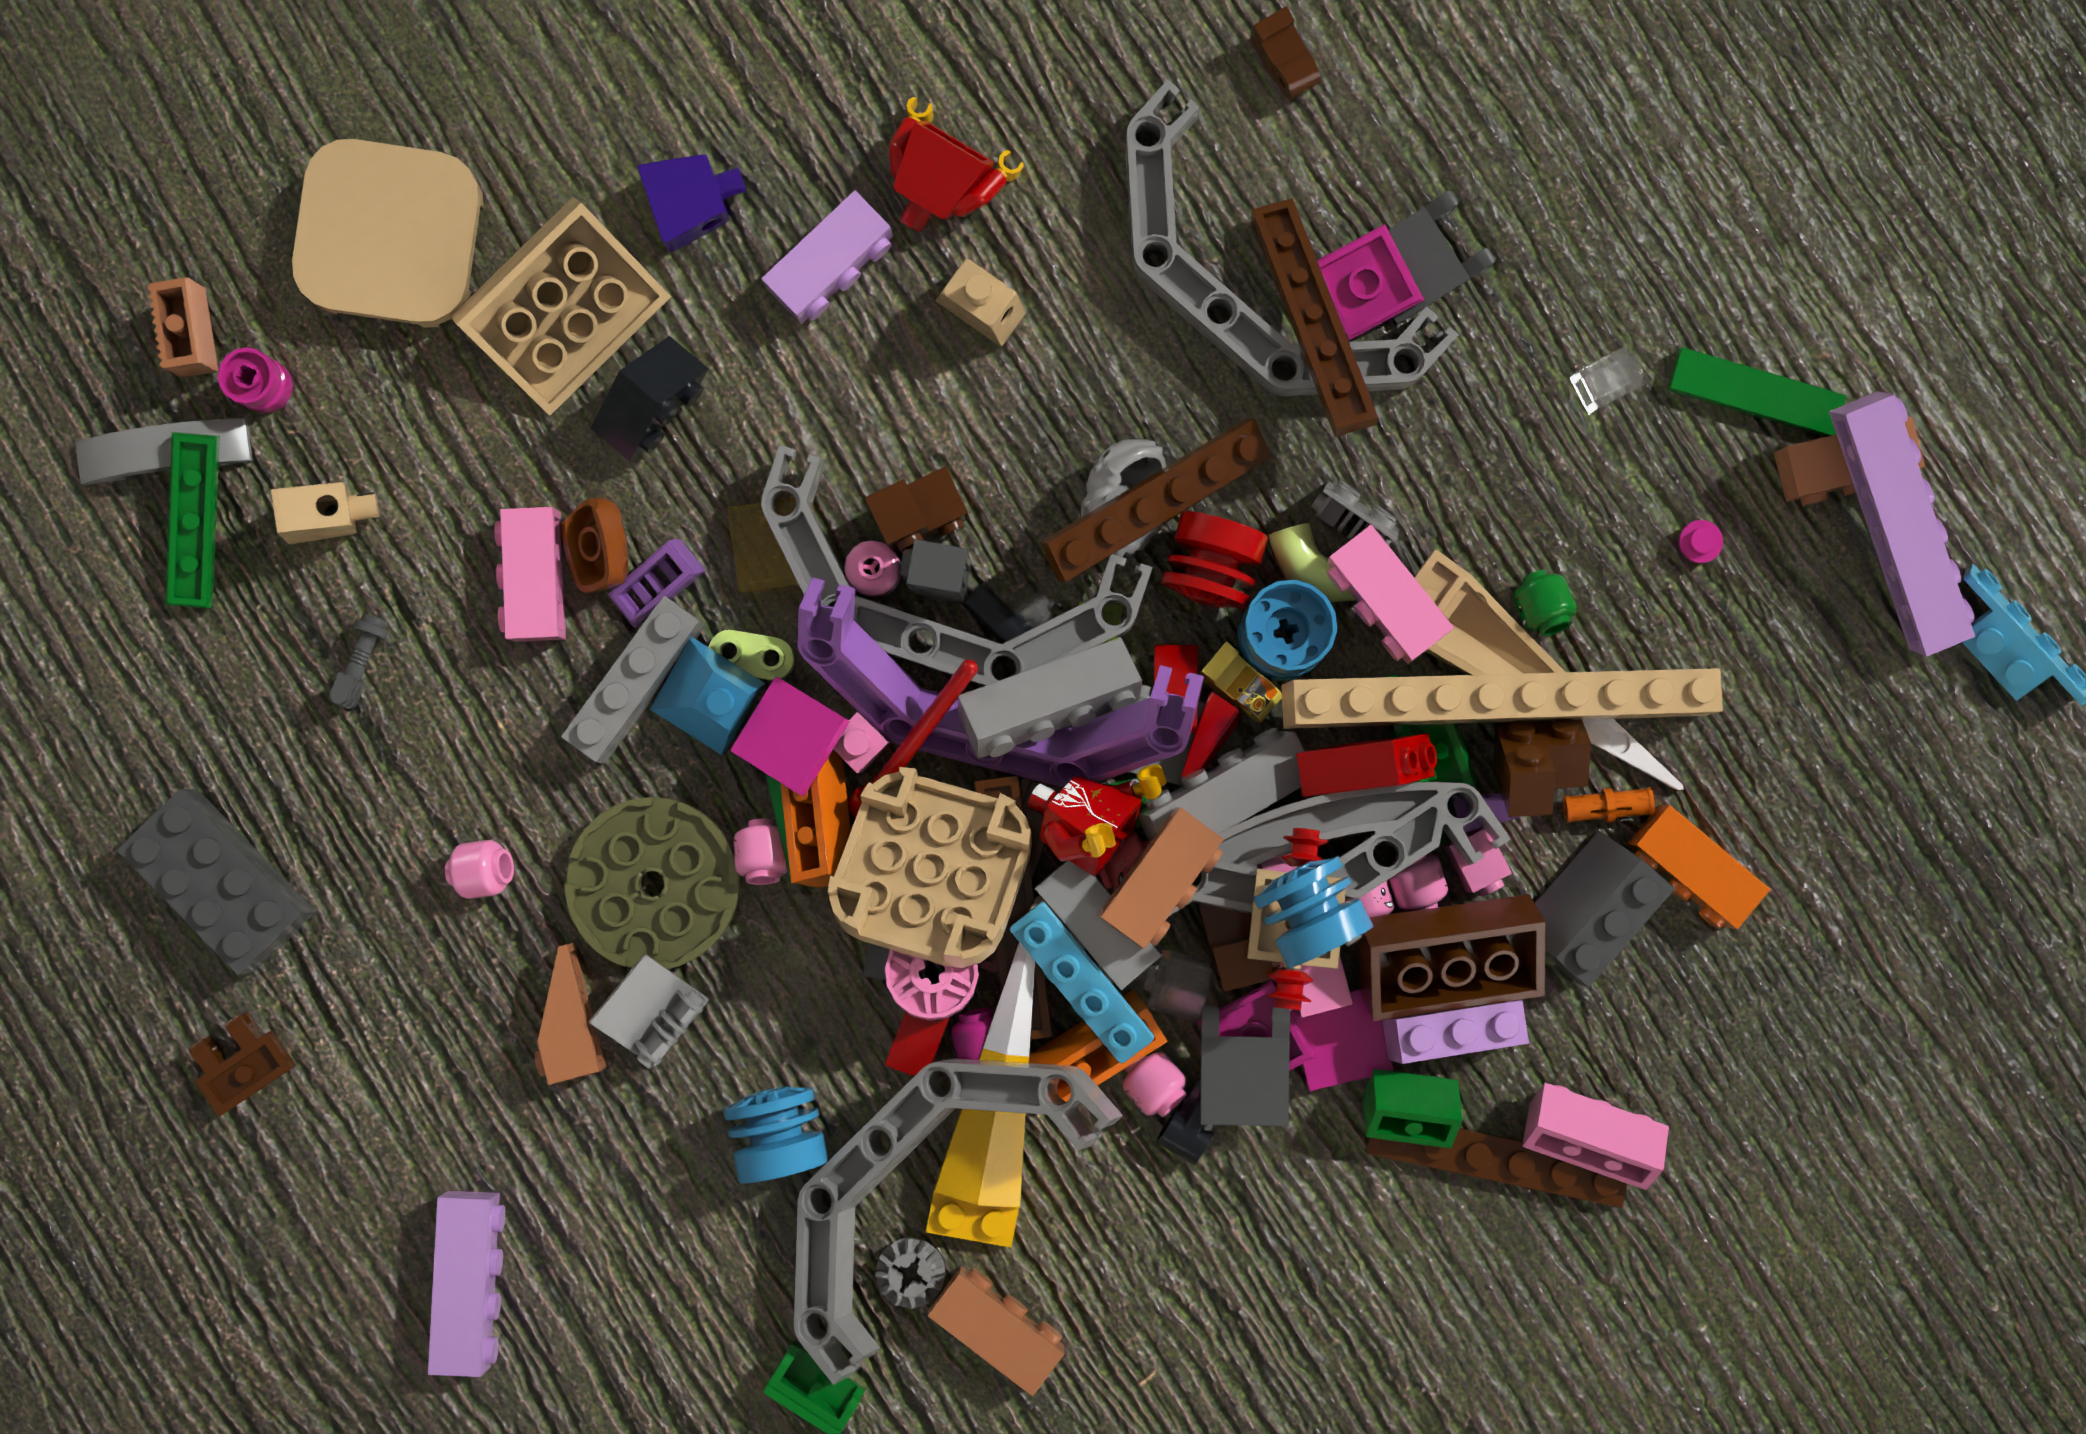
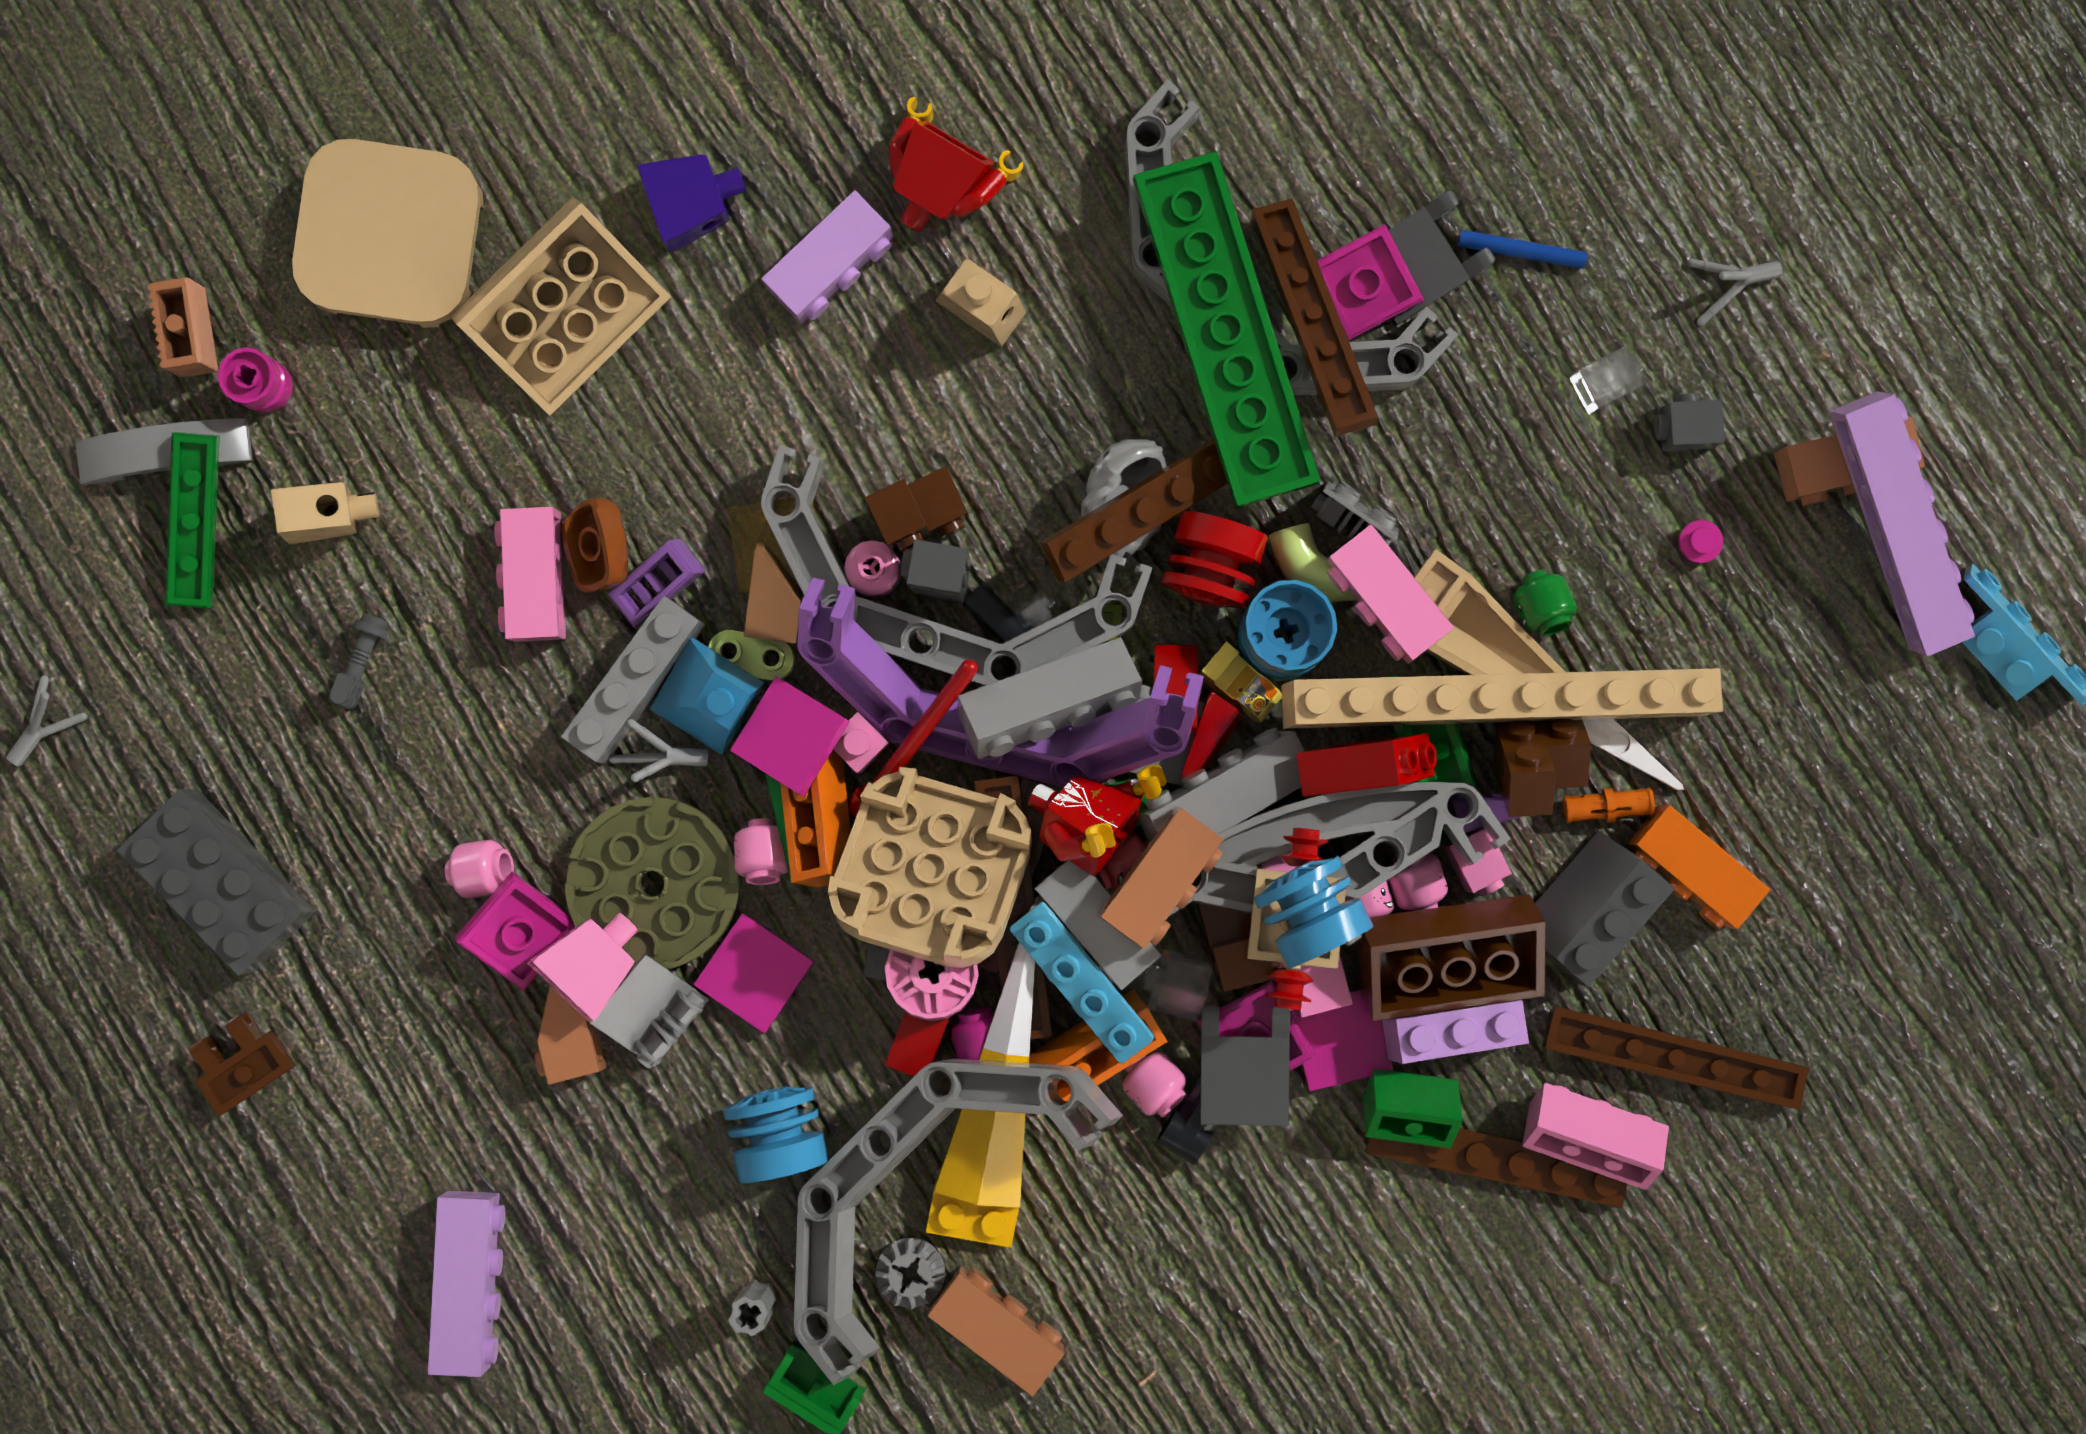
(34, 731): none -> light grey plant
(513, 929): none -> dark pink tile
(587, 964): none -> bright pink torso
(648, 397): black brick -> none
(667, 757): none -> light grey plant
(754, 972): none -> dark pink tile
(755, 1320): none -> light grey axle
(772, 599): none -> medium nougat slope
(1226, 329): none -> green plate
(1285, 53): reddish brown leg -> none
(1522, 249): none -> blue bar
(1675, 1057): none -> reddish brown plate
(1690, 424): none -> dark grey brick
(1743, 276): none -> light grey plant
(1754, 392): green tile -> none

